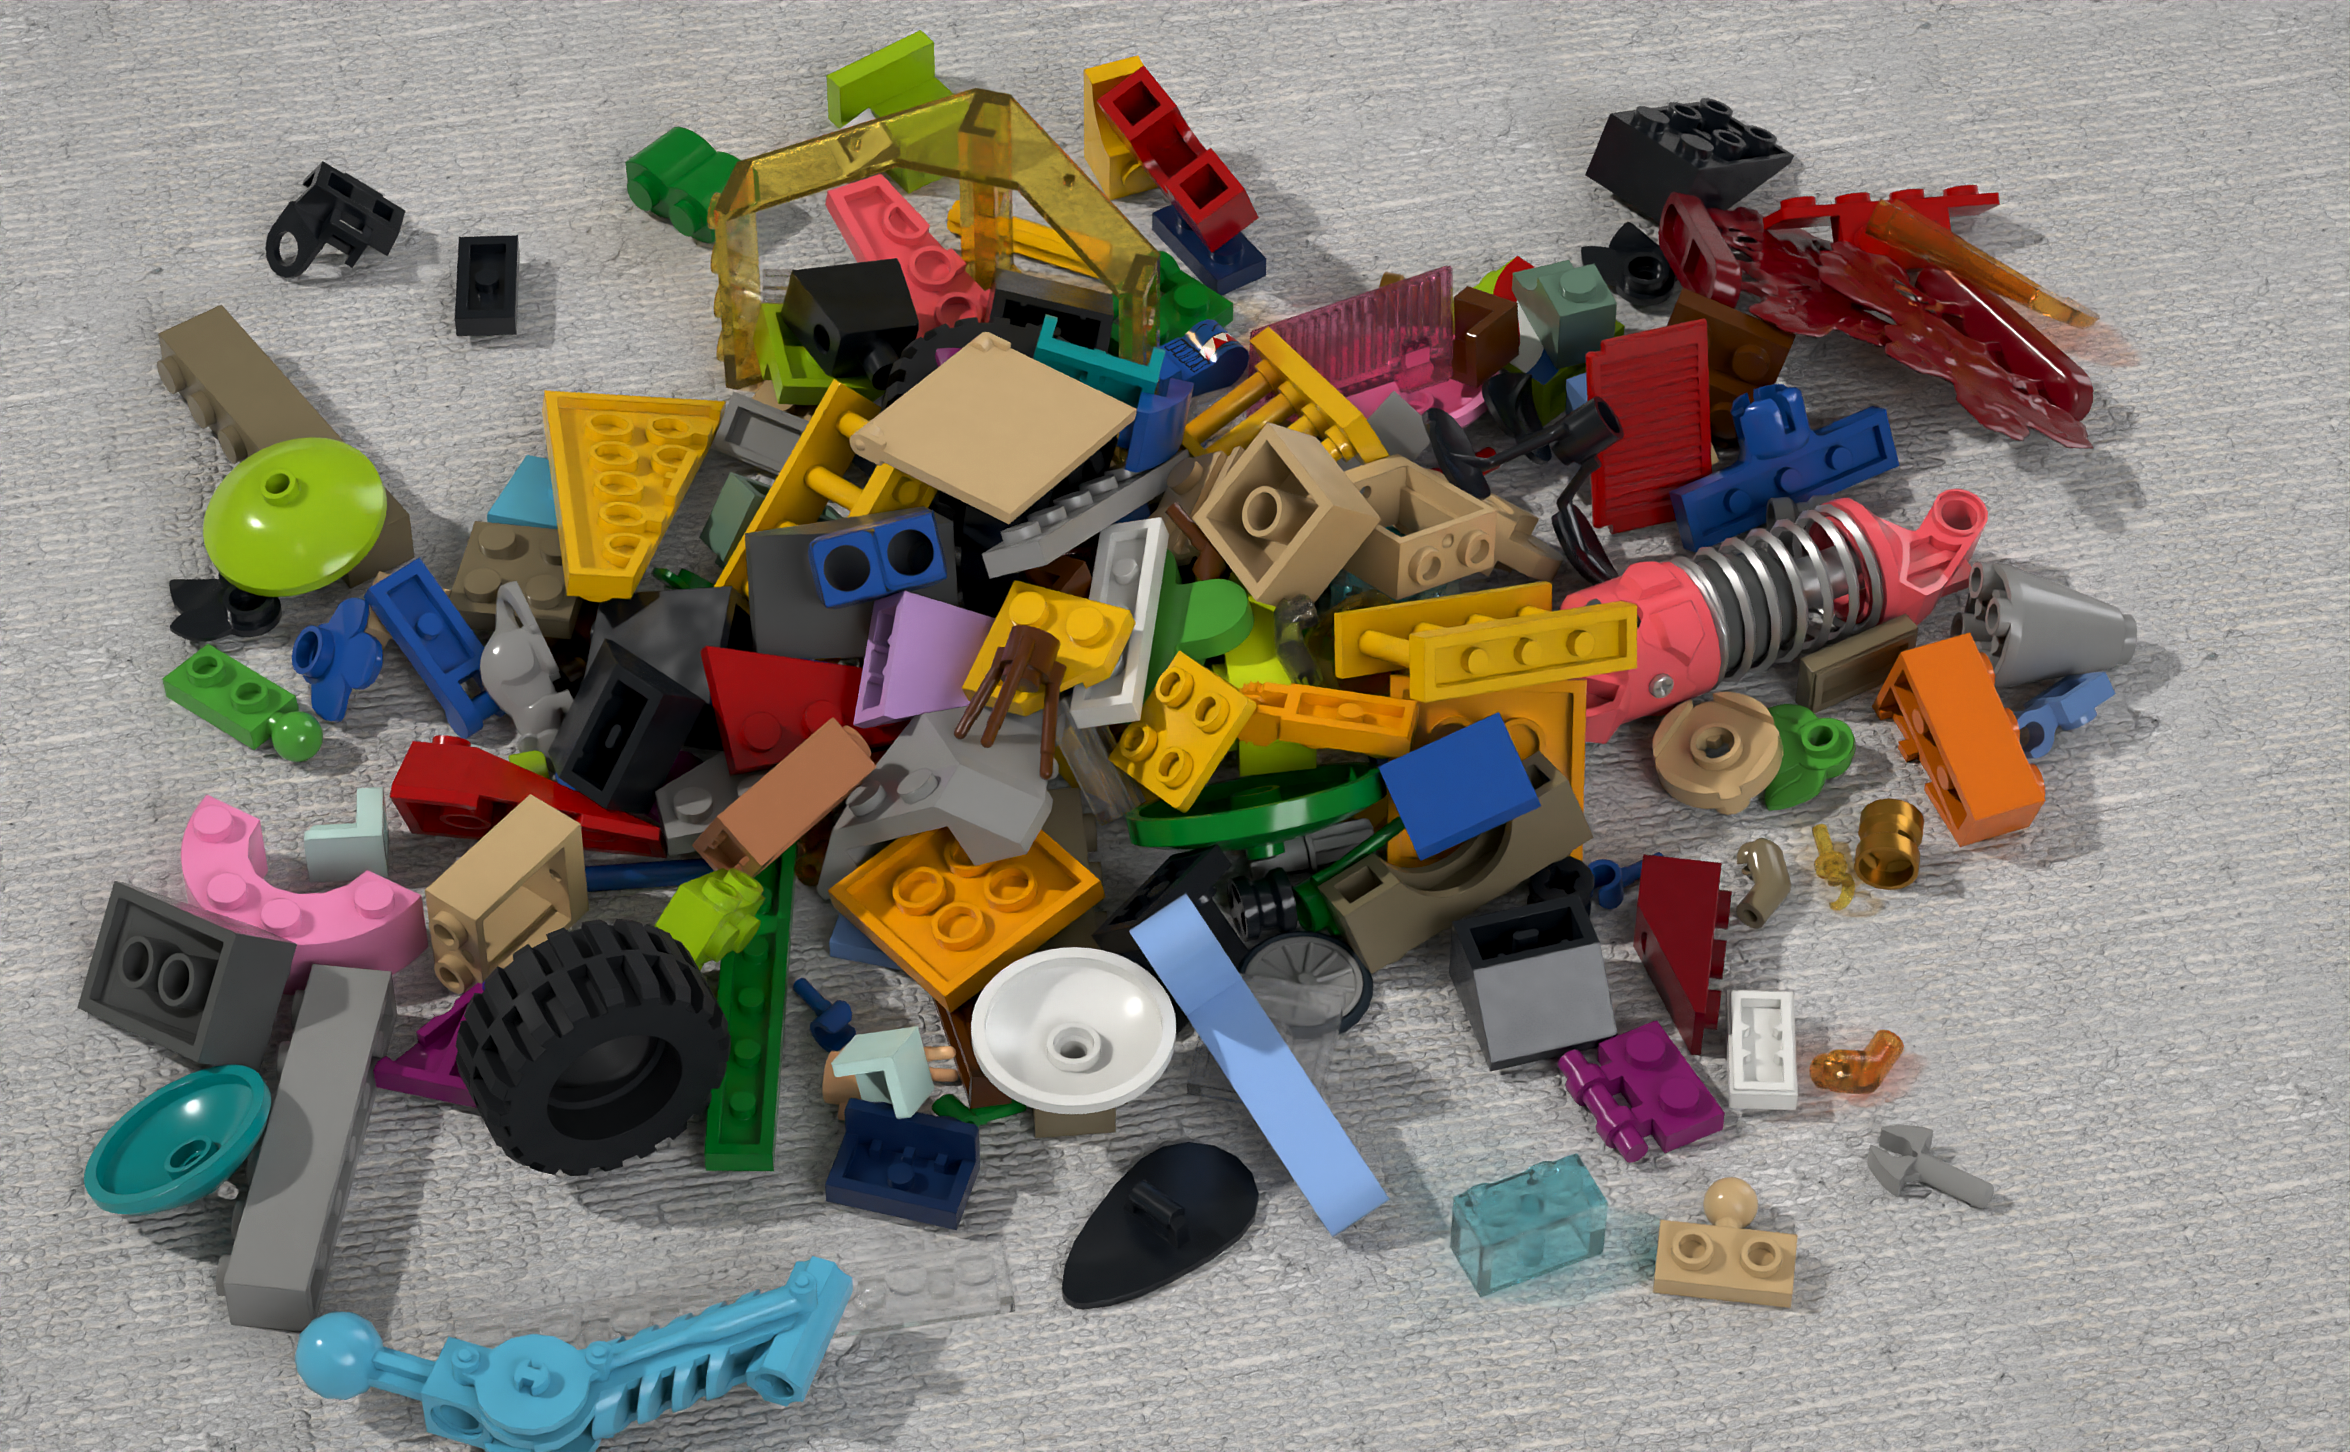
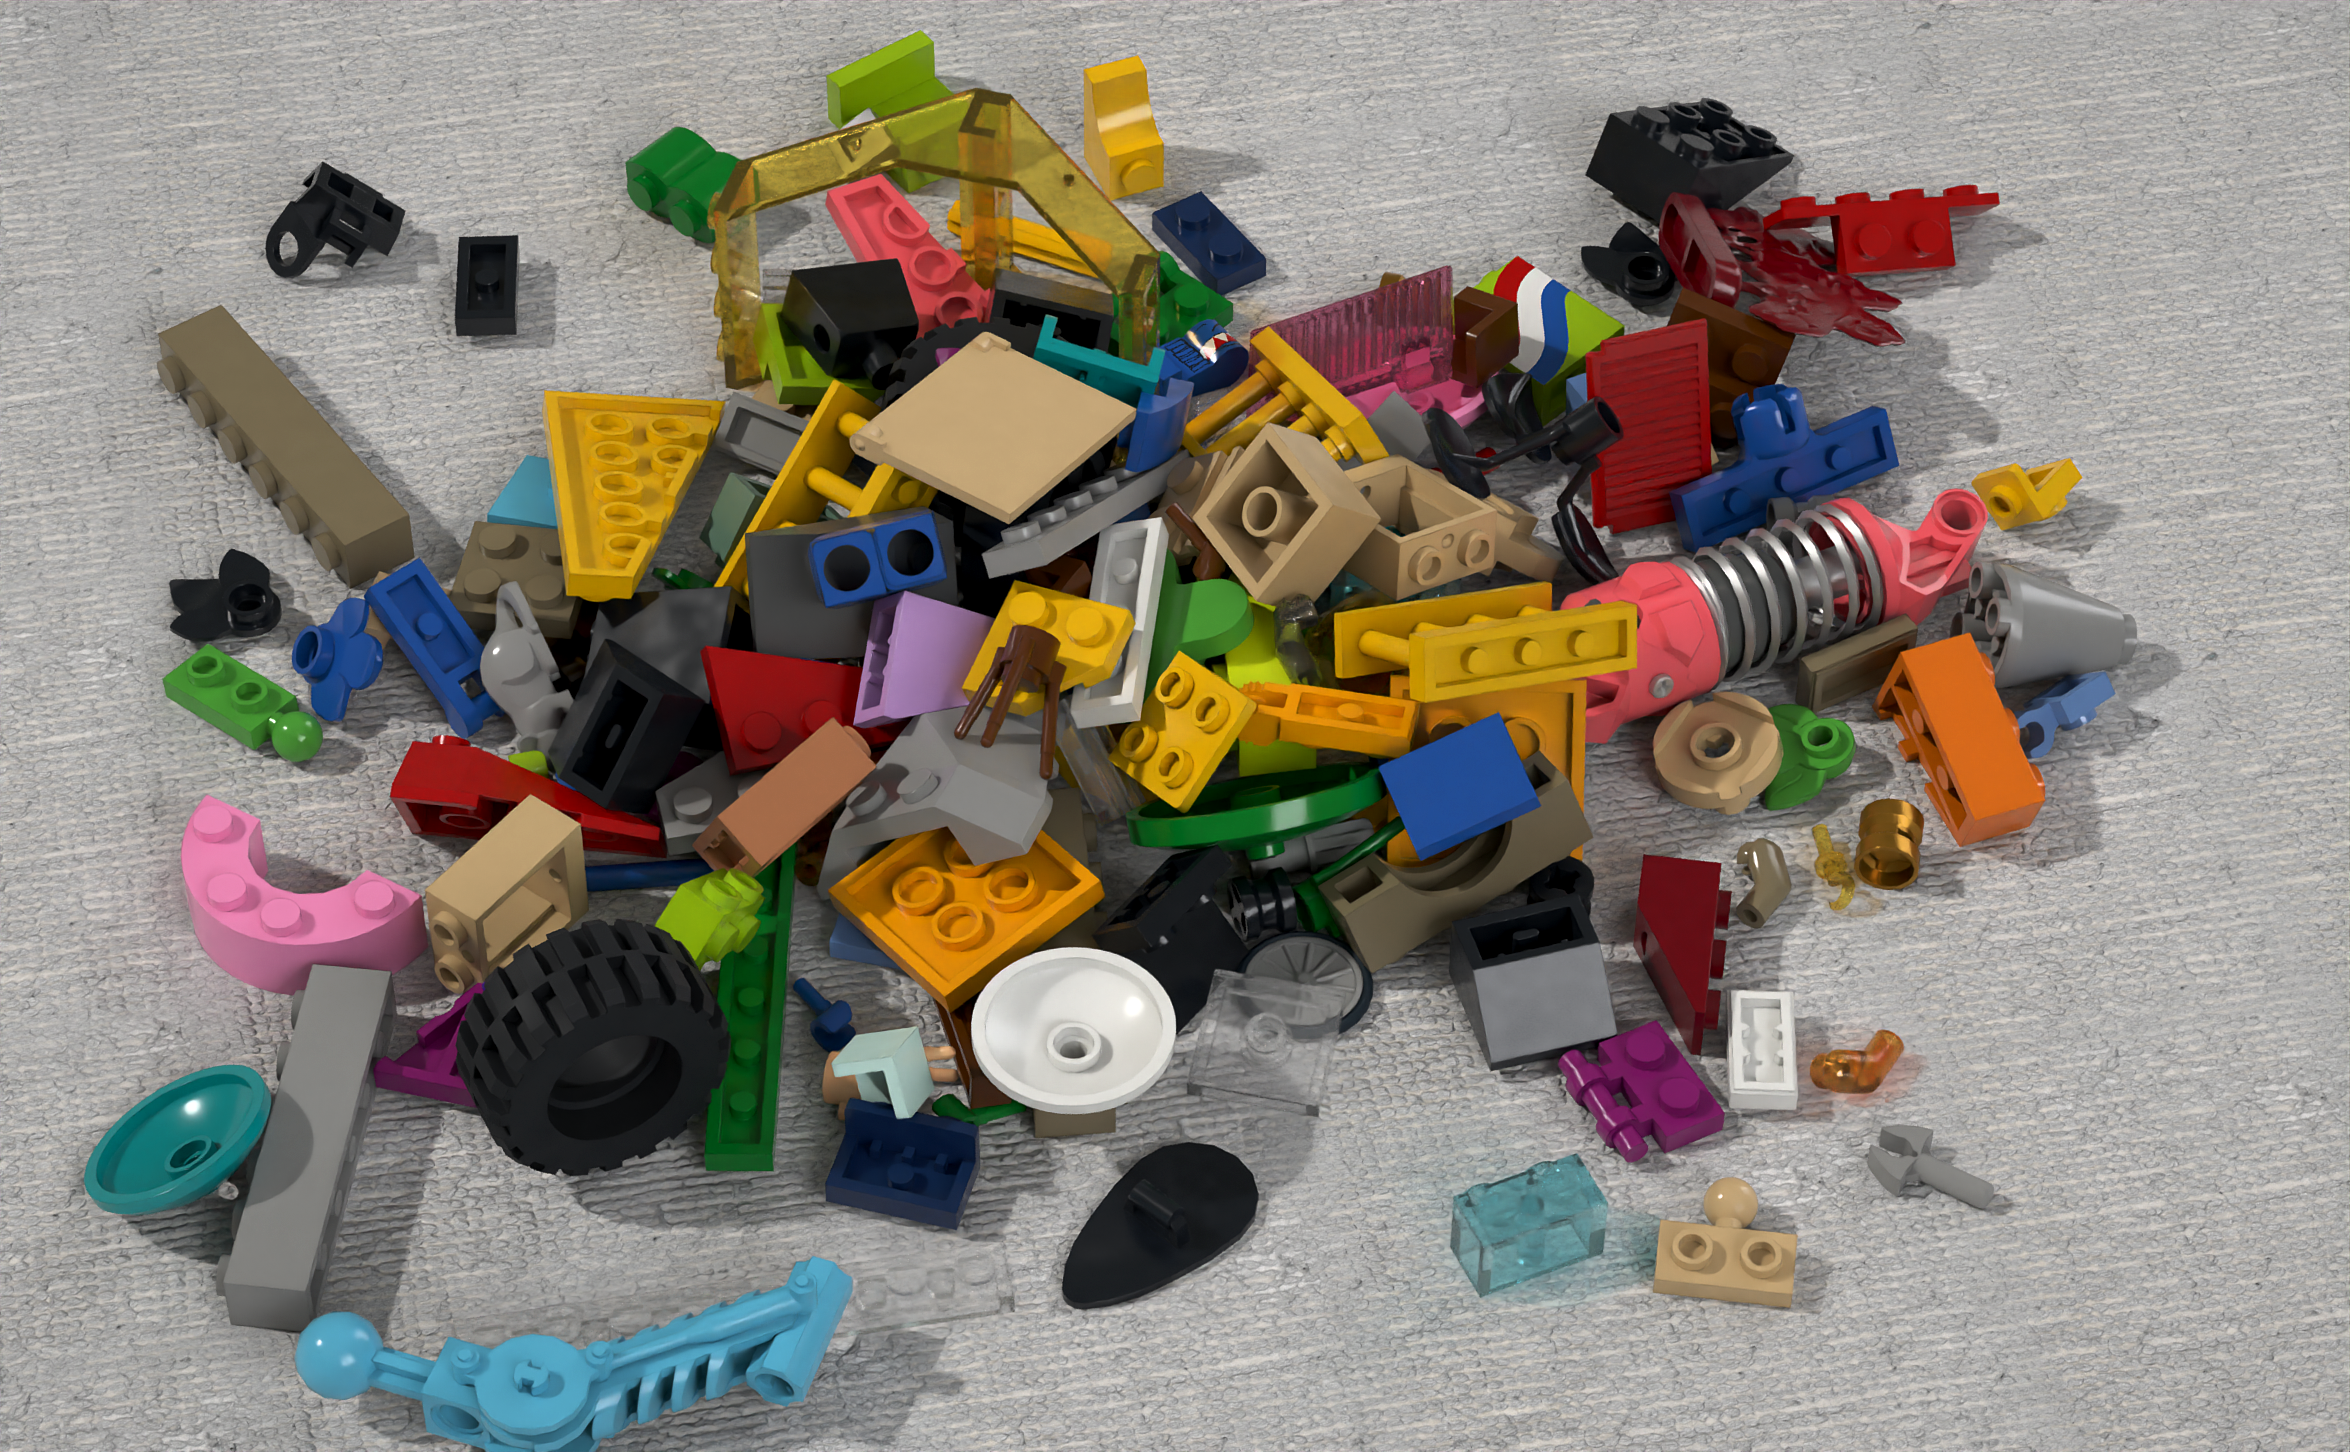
(187, 977): dark grey slope -> none
(295, 517): lime dish -> none
(350, 849): light aqua panel -> none
(1176, 160): red arch -> none
(1259, 1065): light blue beam -> none
(1567, 309): sand green arch -> none
(1615, 879): blue hand -> none
(1926, 239): clear orange animal -> none
(1974, 340): dark red plant -> none
(2026, 497): none -> yellow bracket

